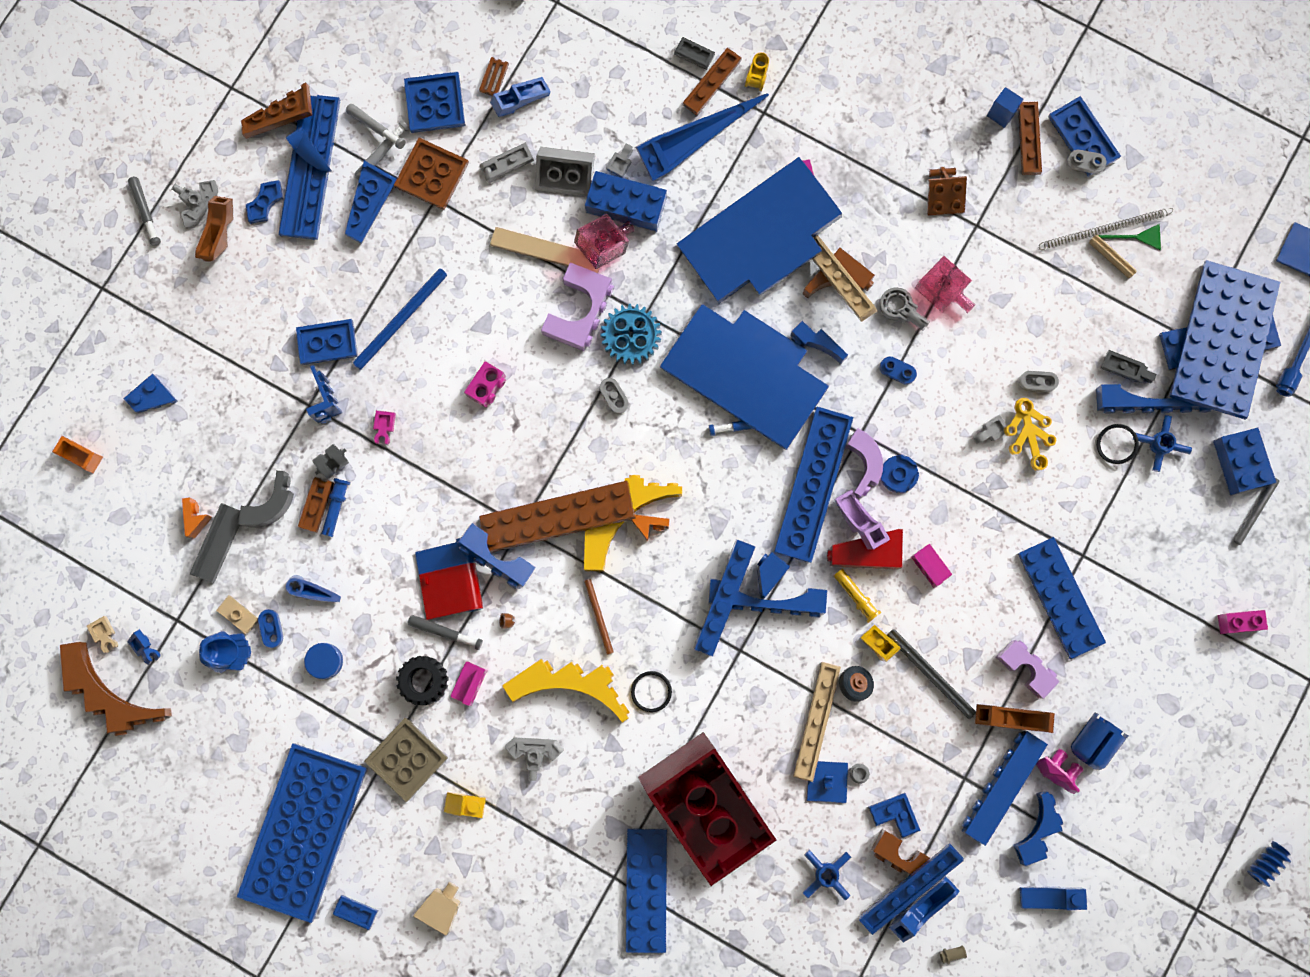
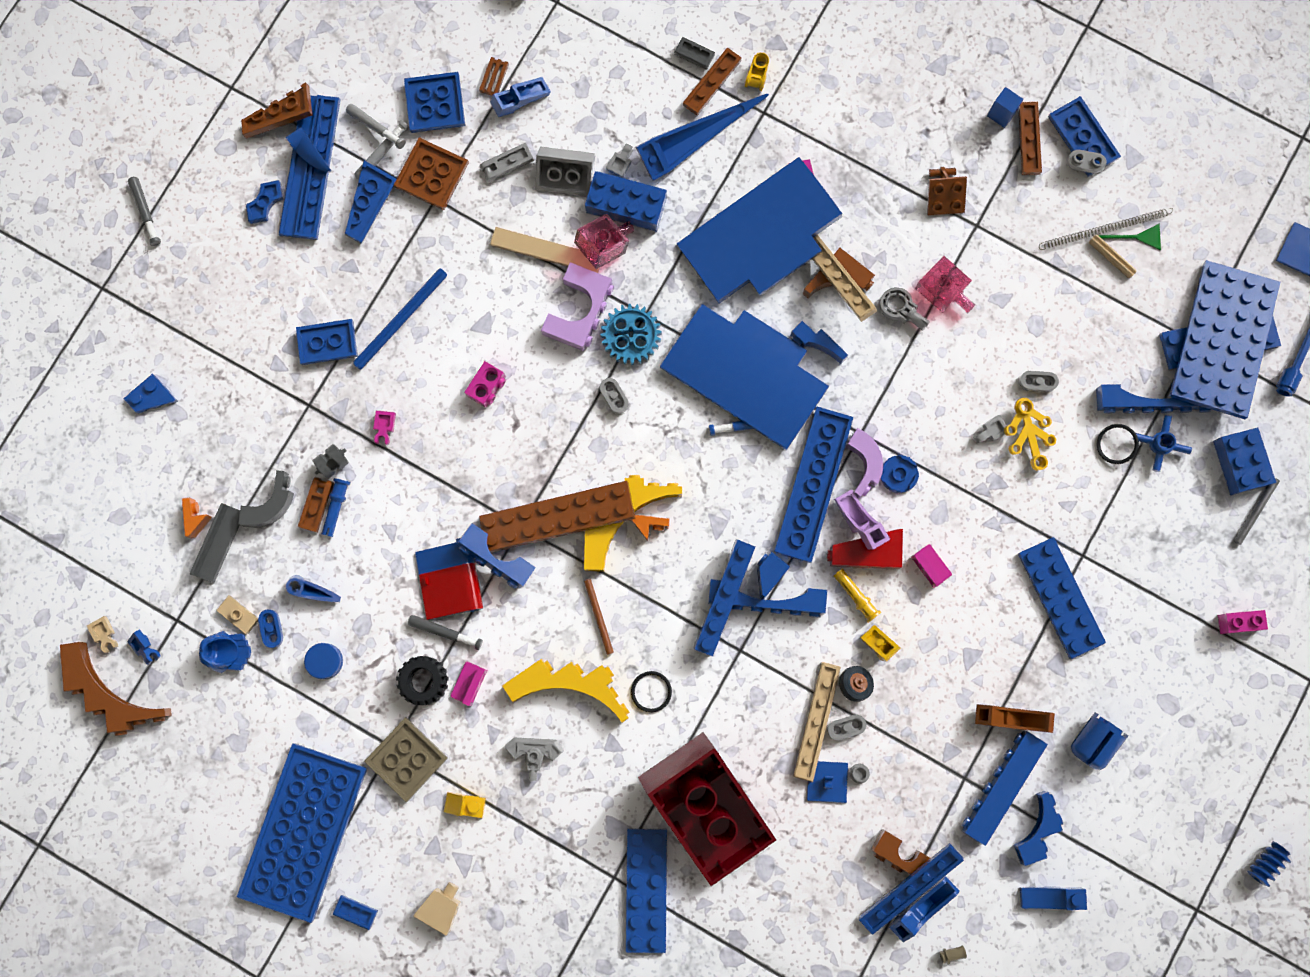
(77, 454): orange panel -> none
(195, 201): light grey piece -> none
(214, 237): dark orange arch -> none
(327, 409): blue plate -> none
(506, 621): dark orange hinge -> none
(821, 868): blue bar -> none
(846, 727): none -> light grey plate
(897, 372): blue plate -> none
(897, 809): blue tile -> none
(932, 674): dark grey axle -> none
(1041, 679): lavender arch -> none
(1051, 769): dark pink connector -> none
(1127, 367): dark grey hinge -> none

